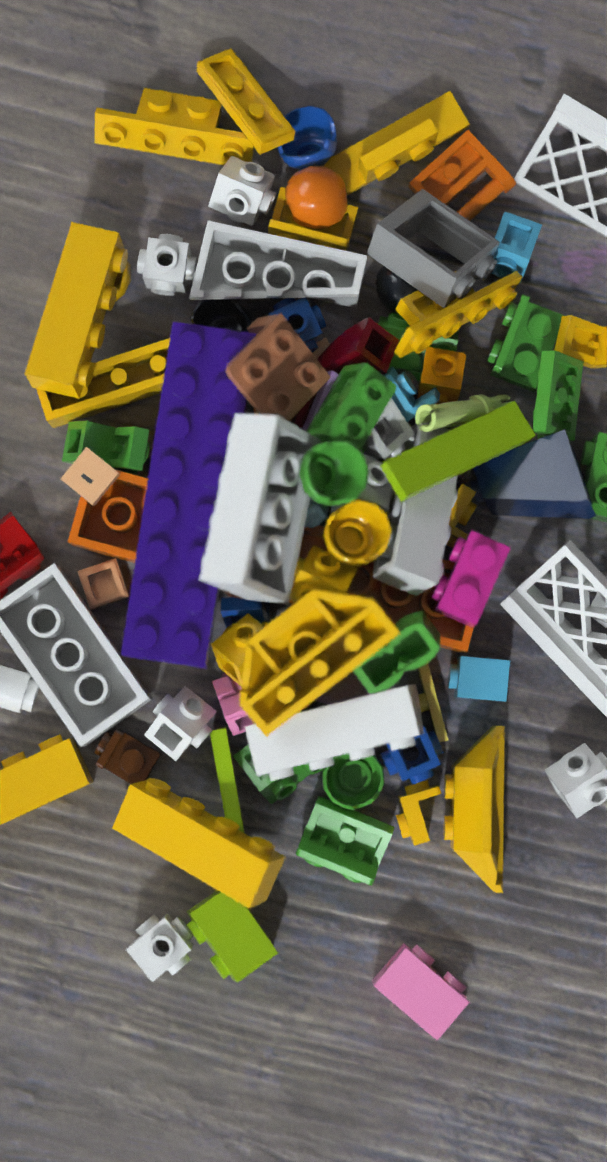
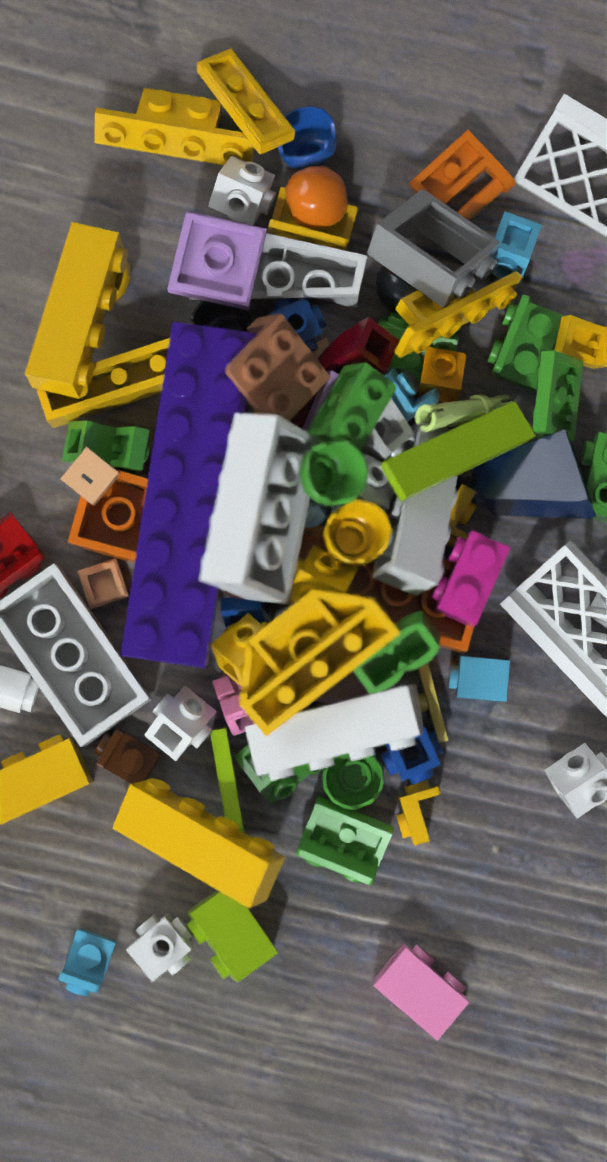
(87, 962): none -> medium azure bracket
(170, 278): white brick -> none
(217, 260): none -> lavender tile
(399, 142): yellow bracket -> none
(478, 807): yellow wedge -> none

